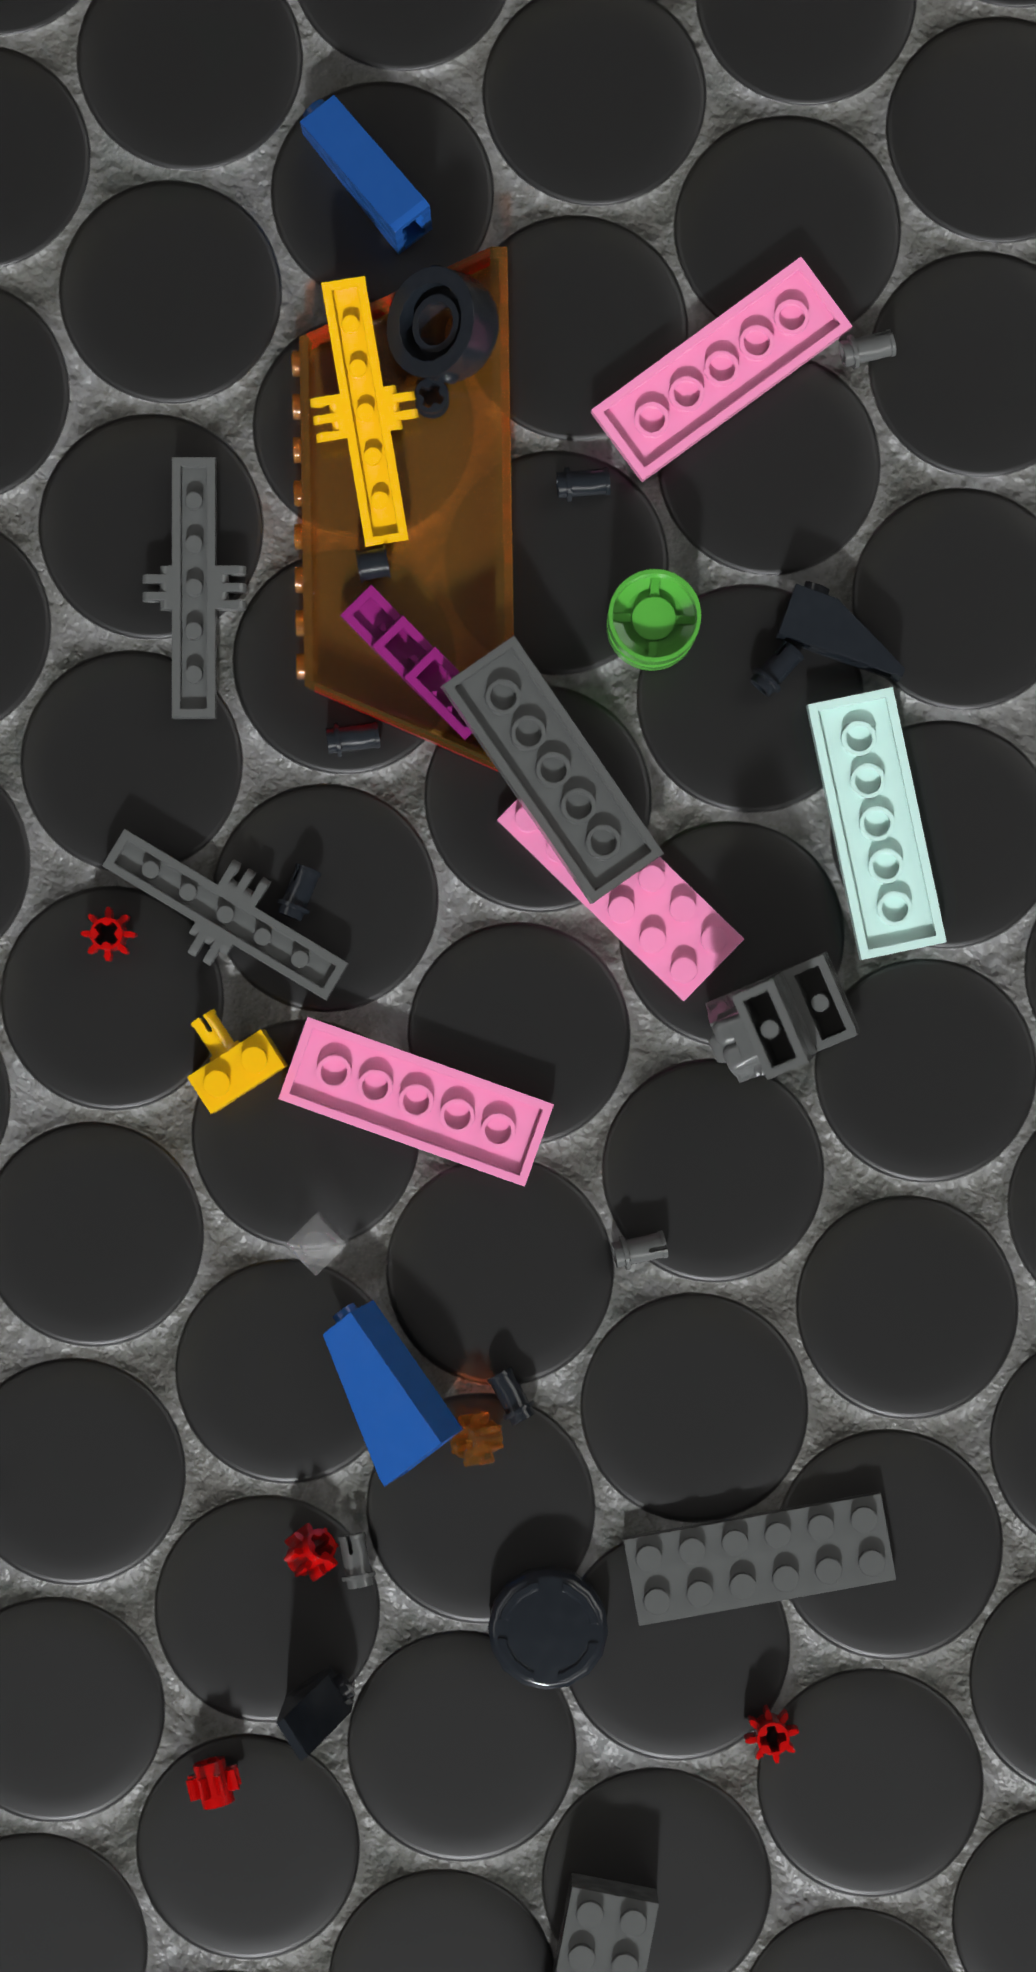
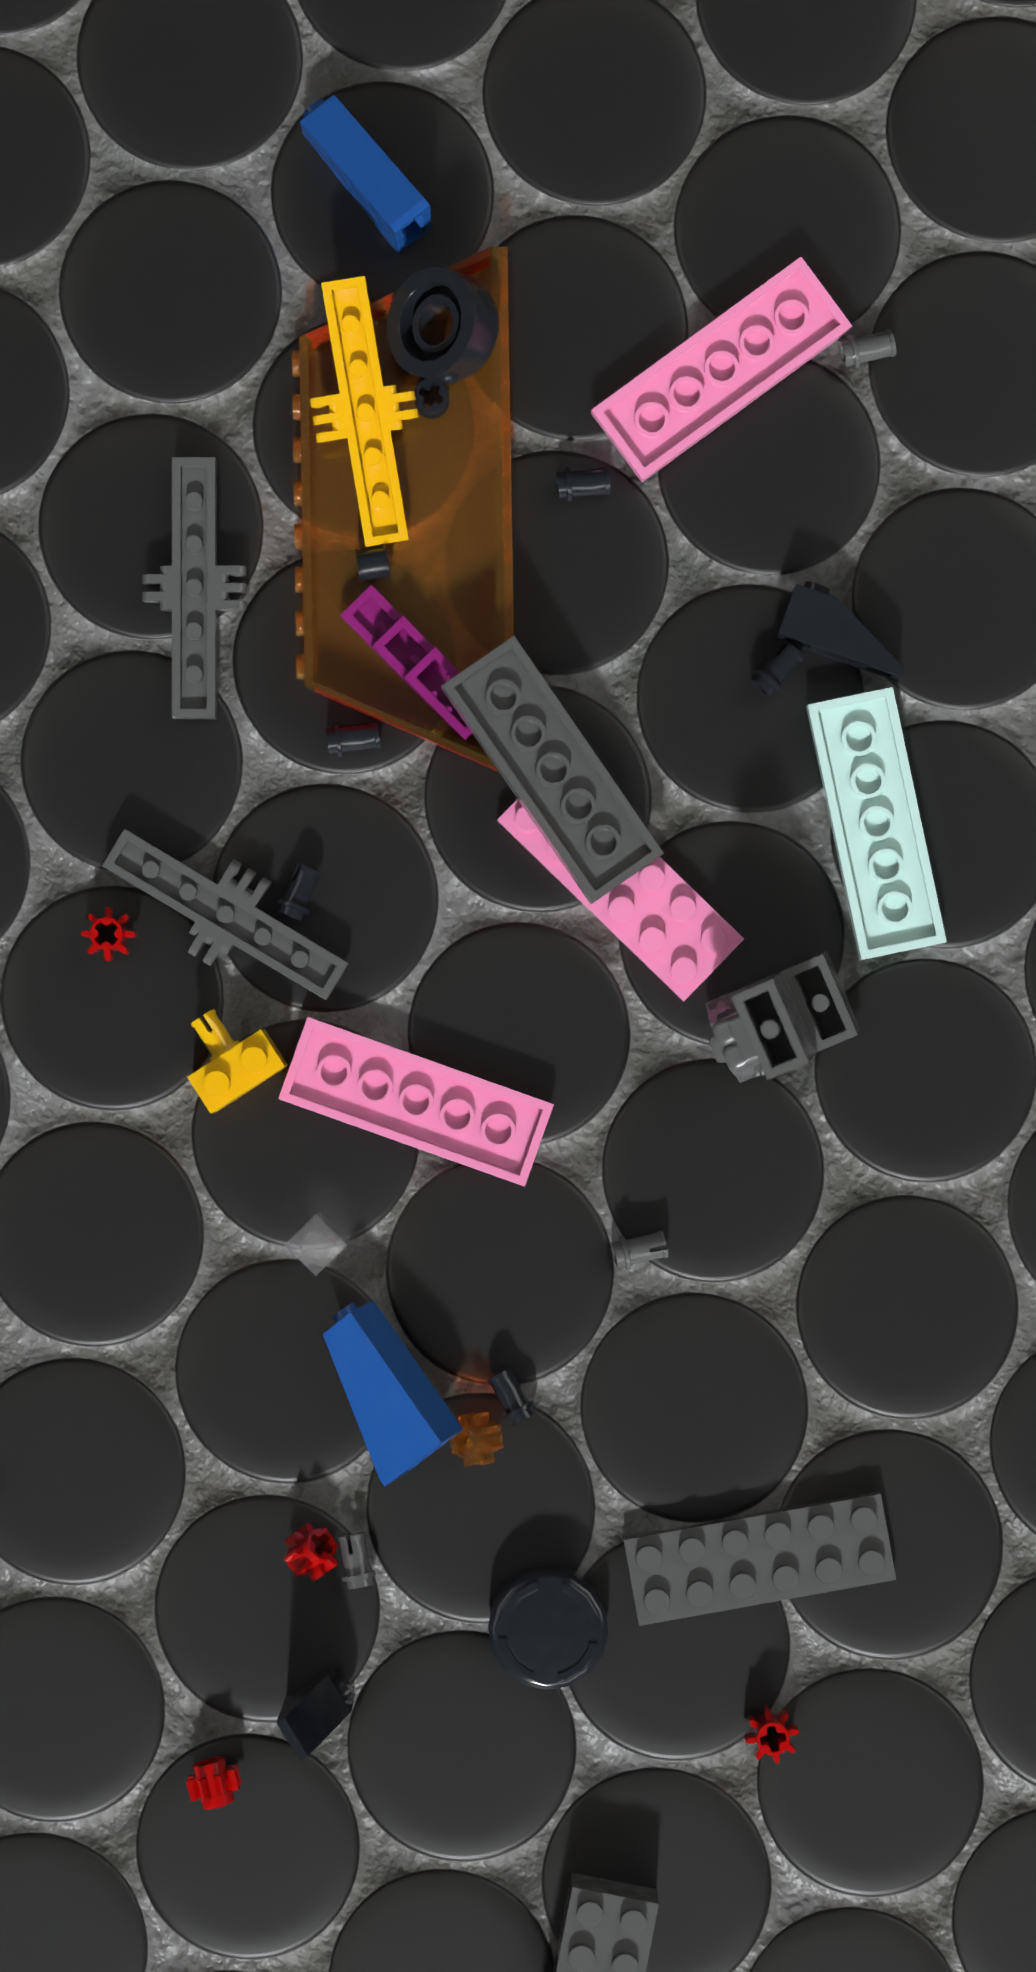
(653, 619): bright green wheel -> none

